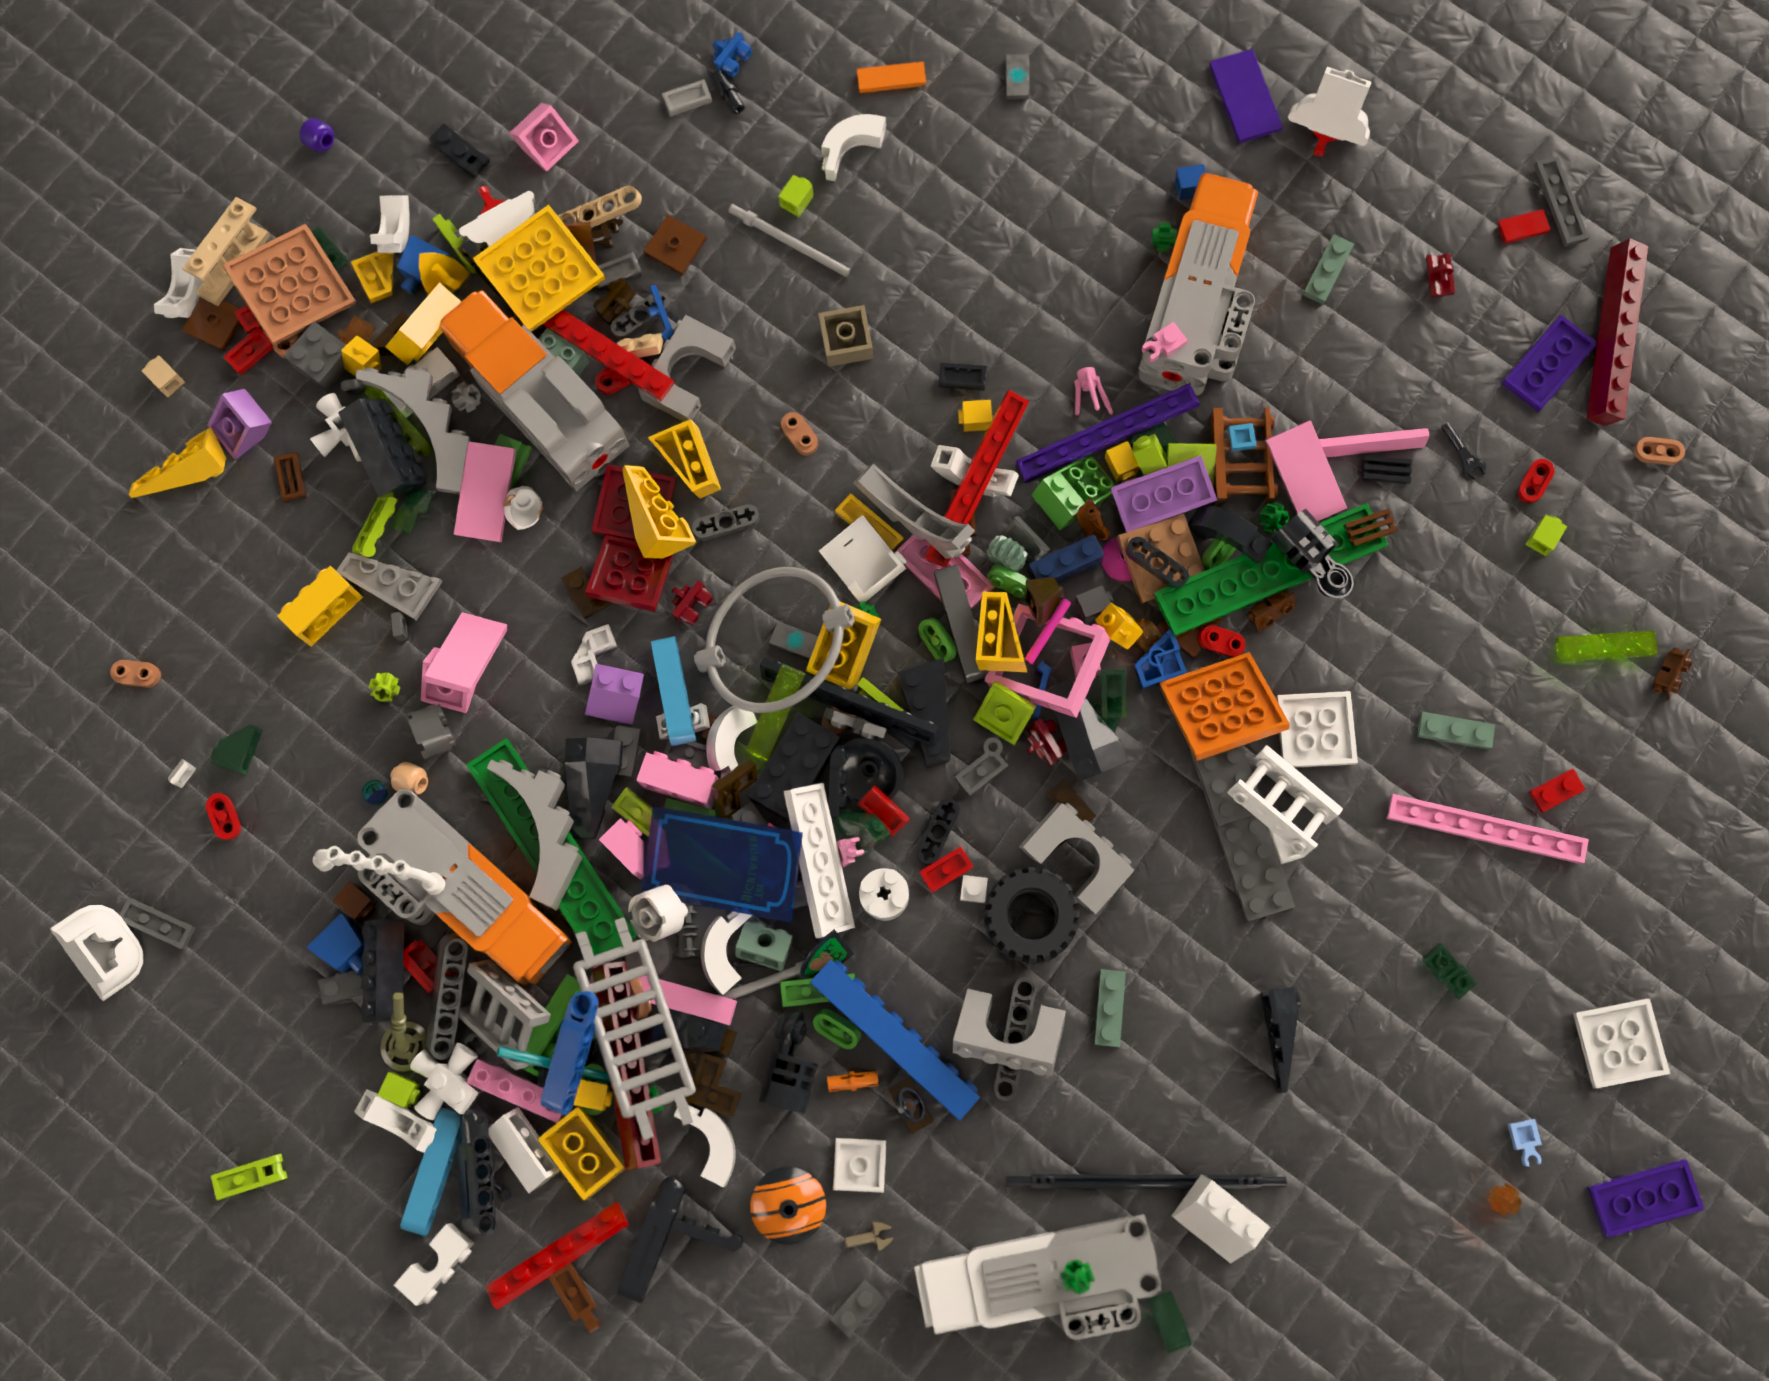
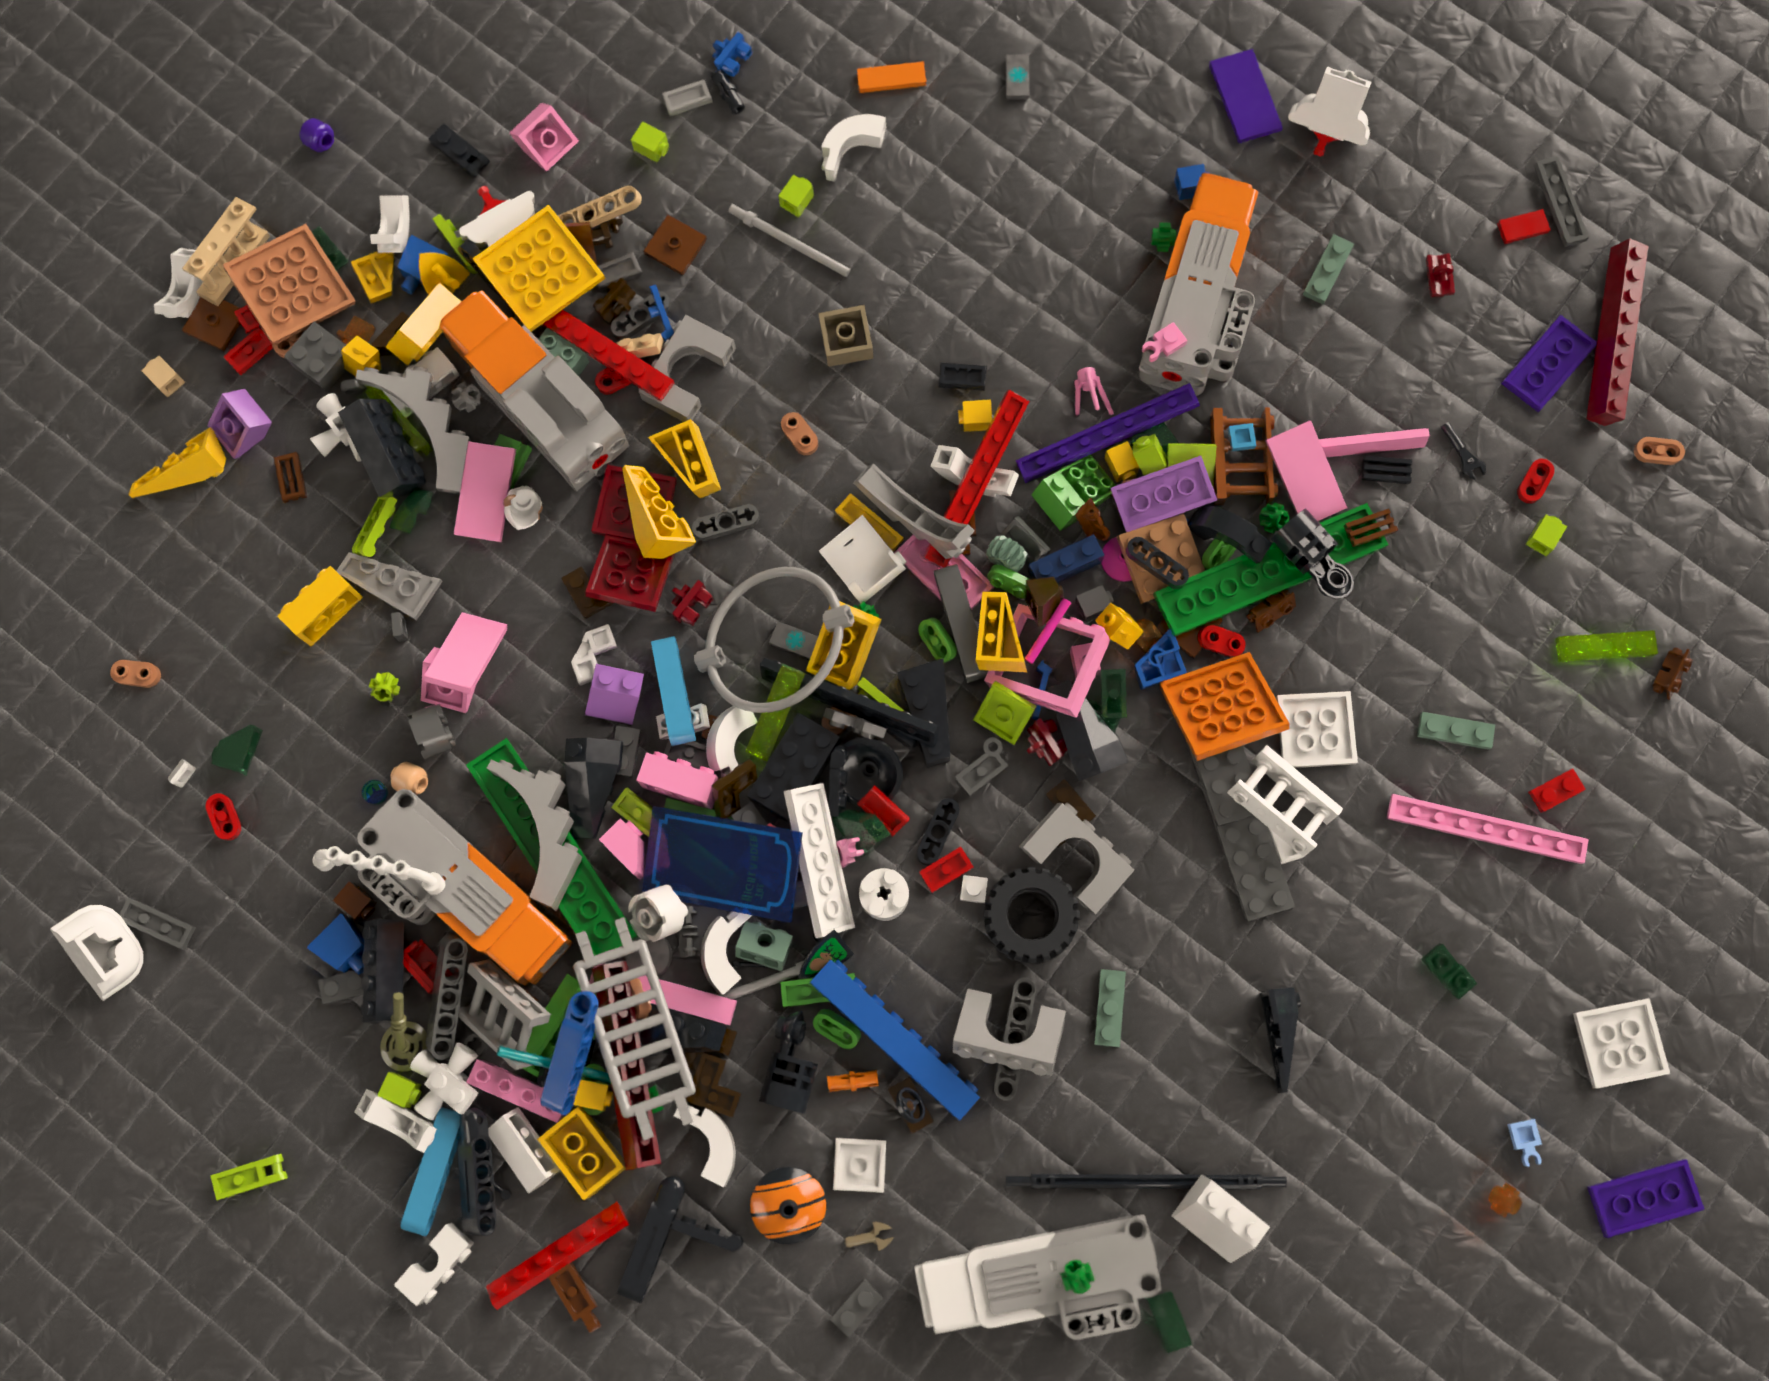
(650, 142): none -> lime brick

